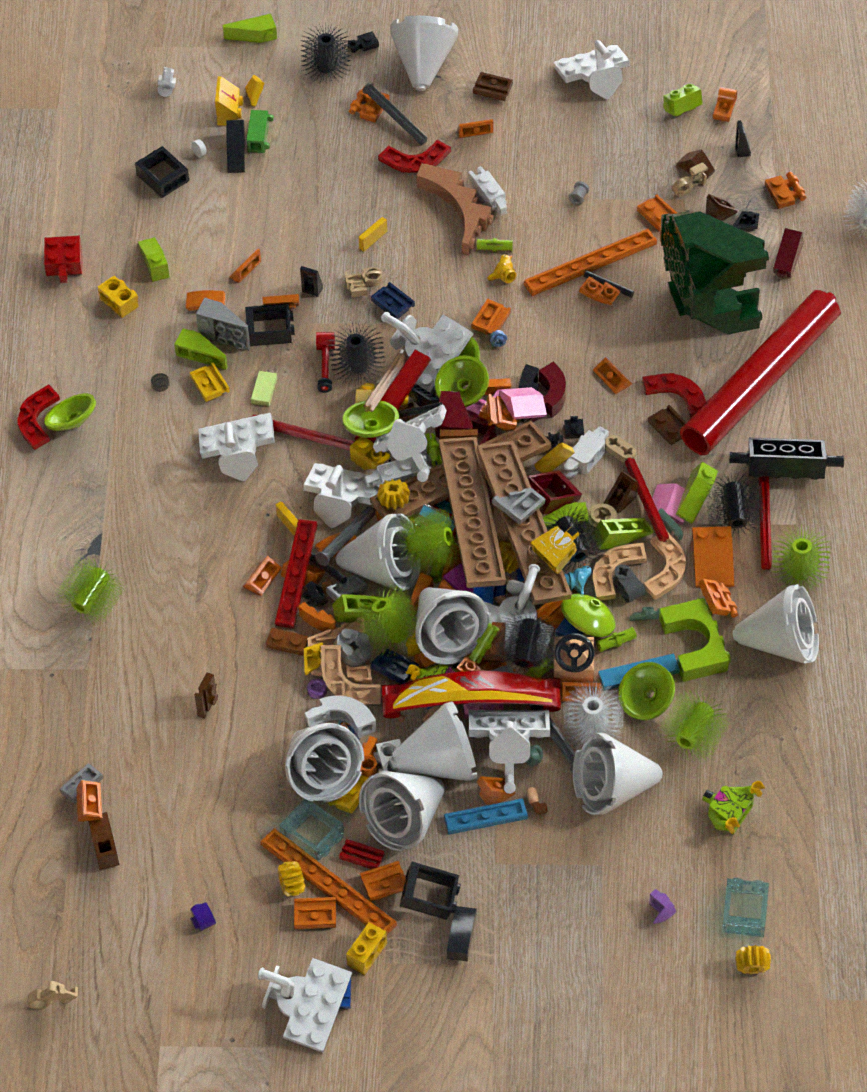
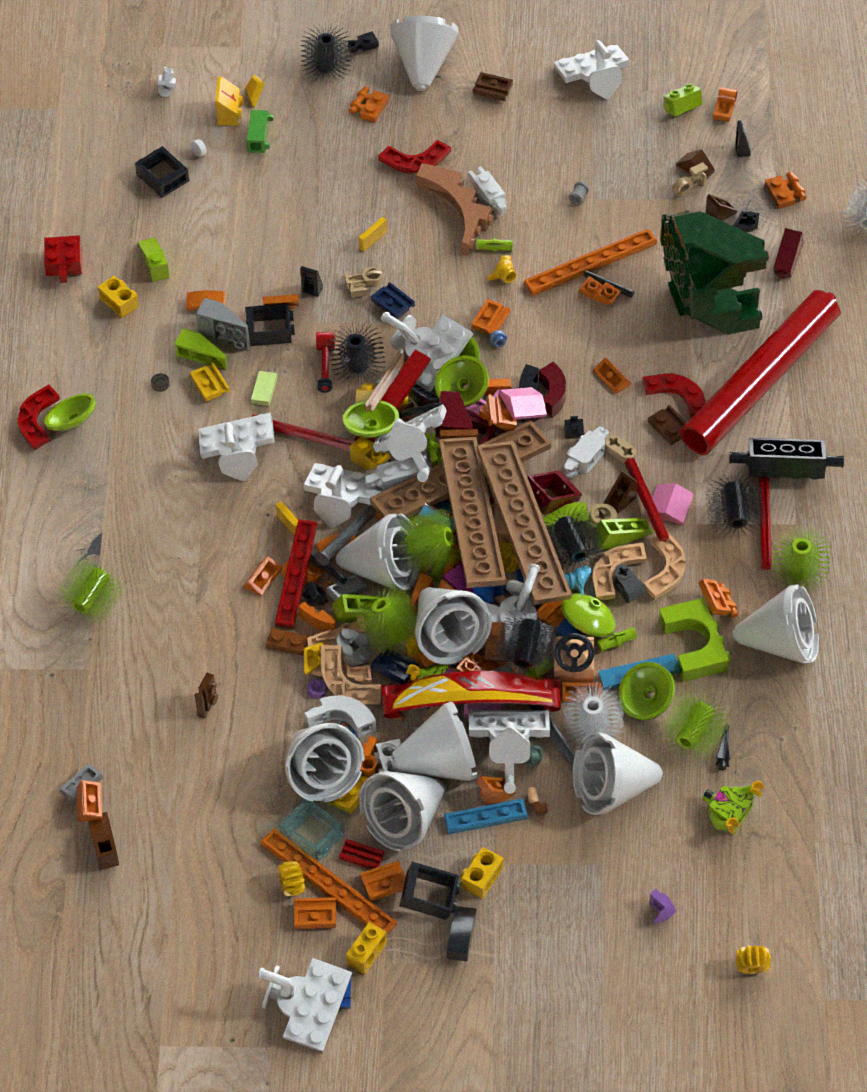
(42, 999): tan piece -> none
(202, 916): dark purple plate -> none
(235, 146): black slope -> none
(241, 272): orange slope -> none
(254, 29): lime slope -> none
(393, 494): yellow gear -> none
(400, 118): dark grey axle -> none
(475, 128): orange slope -> none
(484, 643): lime pin -> none
(486, 874): none -> yellow brick
(519, 504): light grey wing -> none
(554, 458): yellow tile -> none
(555, 439): black plate -> none
(556, 547): yellow torso -> none
(646, 614): sand green piece -> none
(653, 209): orange plate -> none
(670, 524): sand green piece -> none
(696, 491): lime slope -> none
(713, 554): orange slope -> none
(723, 754): none -> black piece
(745, 925): clear light blue window -> none

